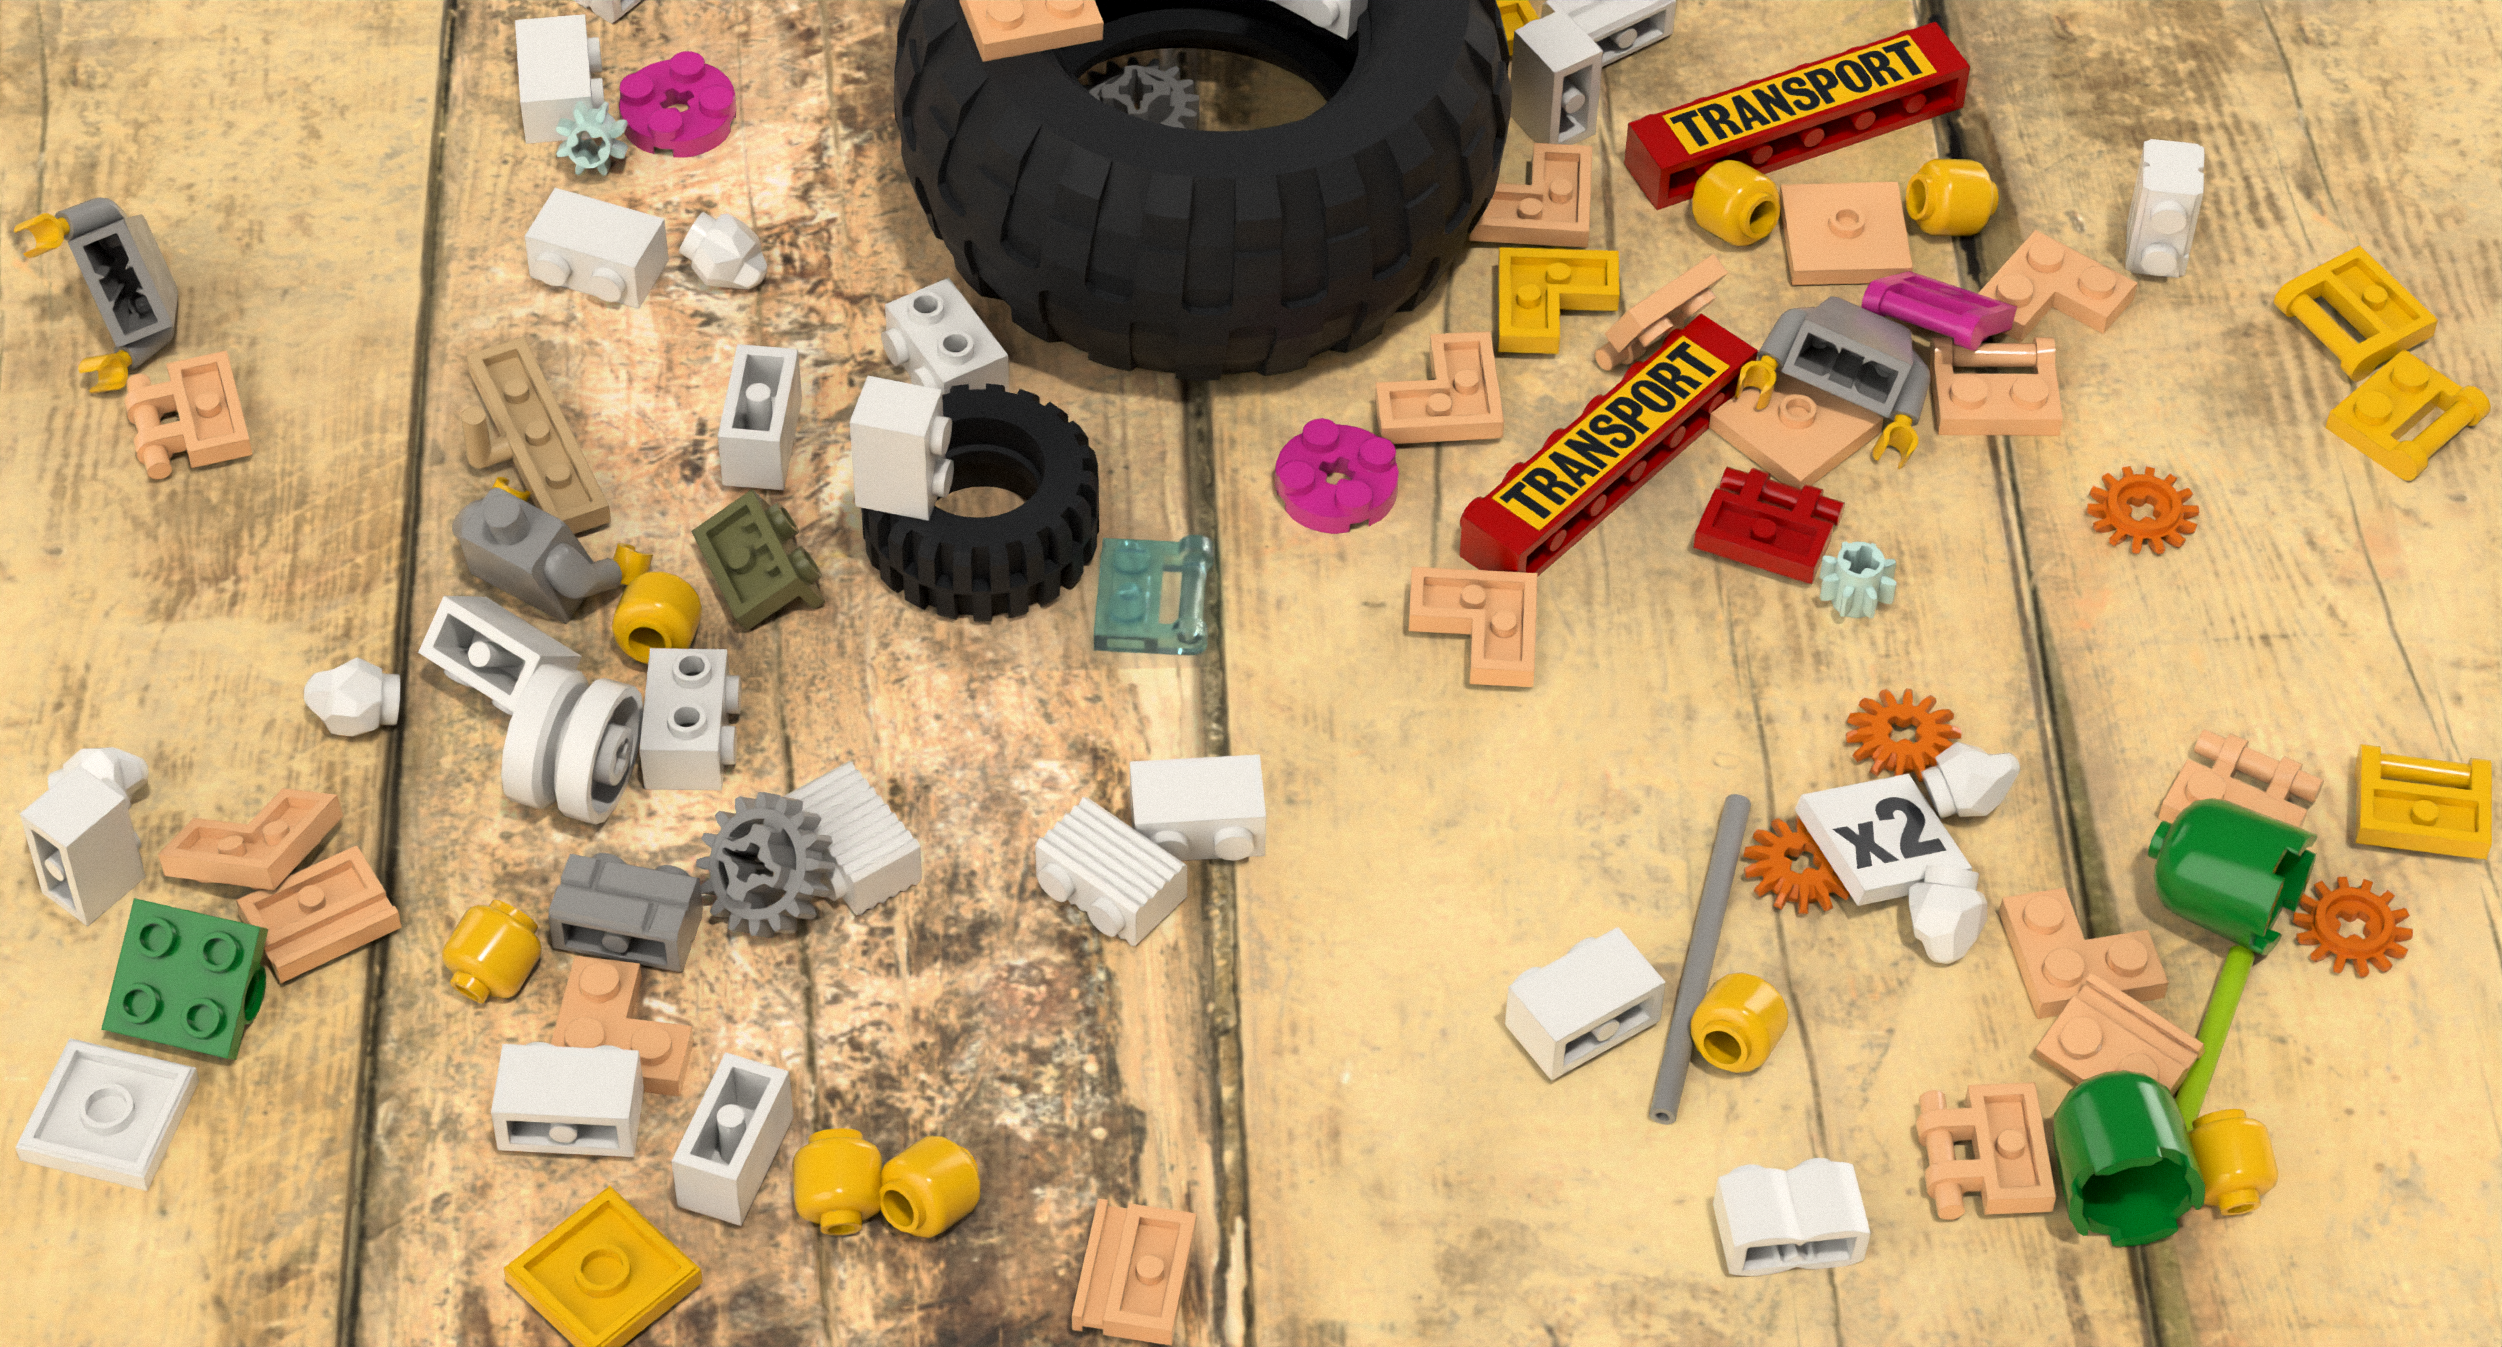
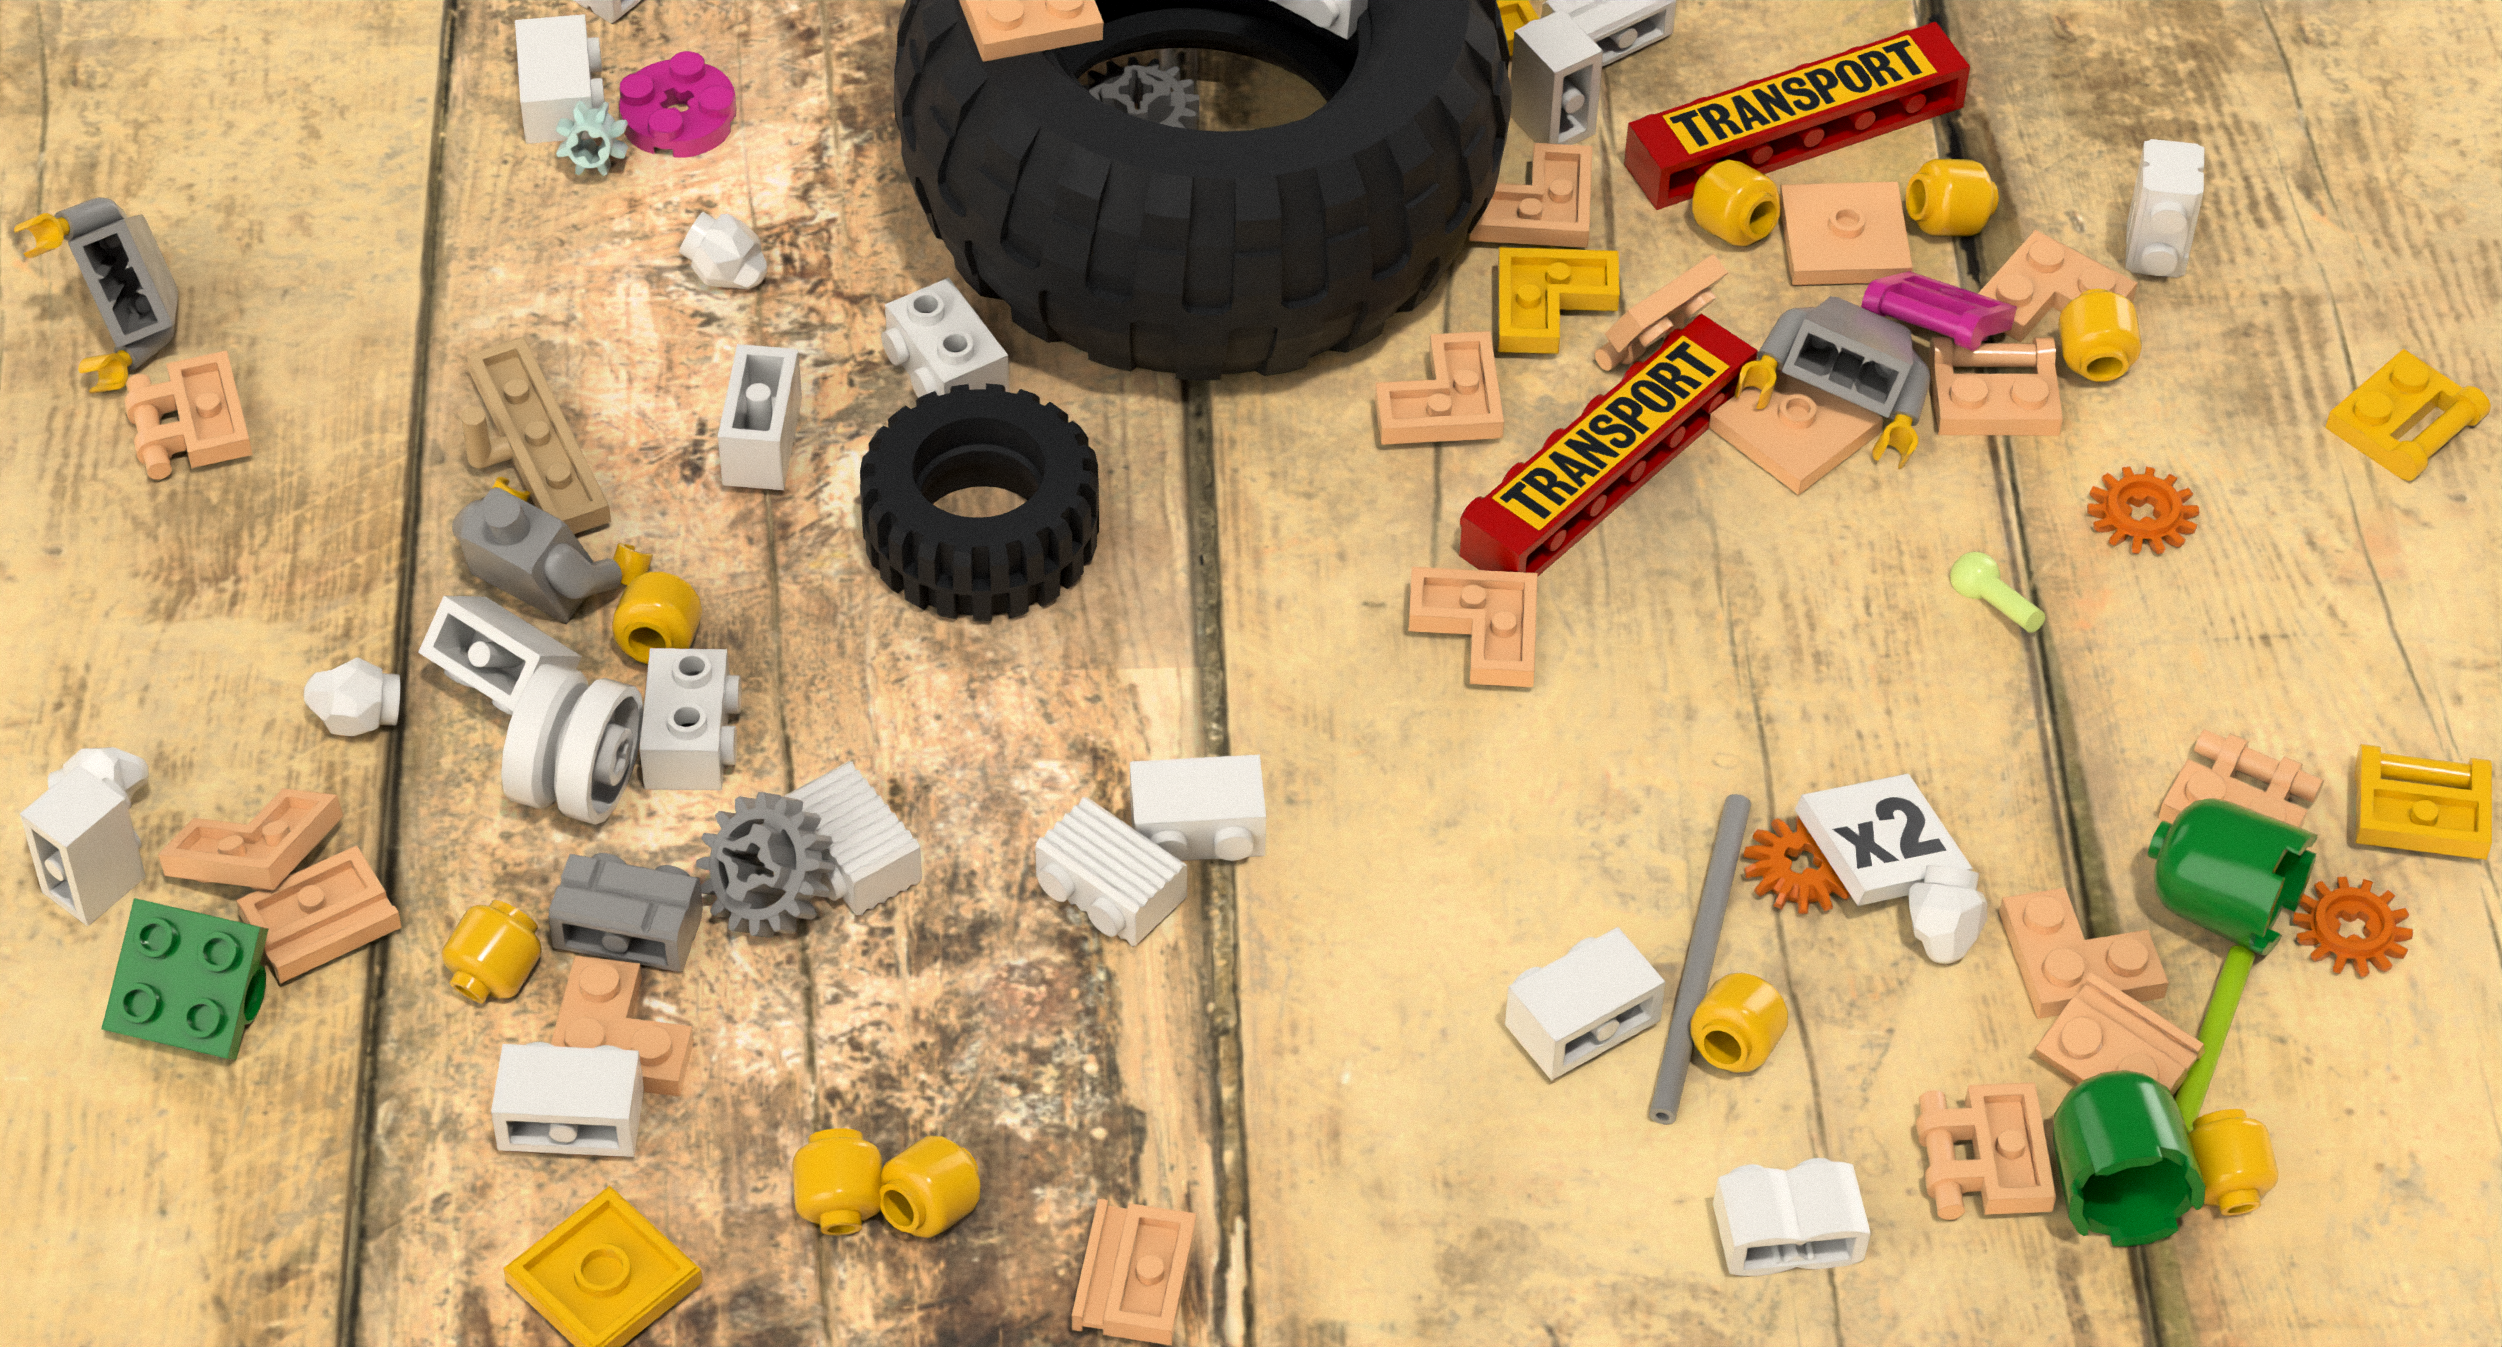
(107, 1114): white tile -> none
(596, 248): white brick -> none
(732, 1139): white brick -> none
(757, 559): olive bracket -> none
(900, 448): white brick -> none
(1132, 596): clear light blue plate -> none
(1336, 449): dark pink plate -> none
(1768, 524): red plate -> none
(1857, 579): light aqua gear -> none
(1903, 755): orange gear -> none
(1969, 780): white rock -> none
(1978, 577): none -> yellowish green bar
(2100, 335): none -> yellow head
(2368, 300): yellow plate -> none

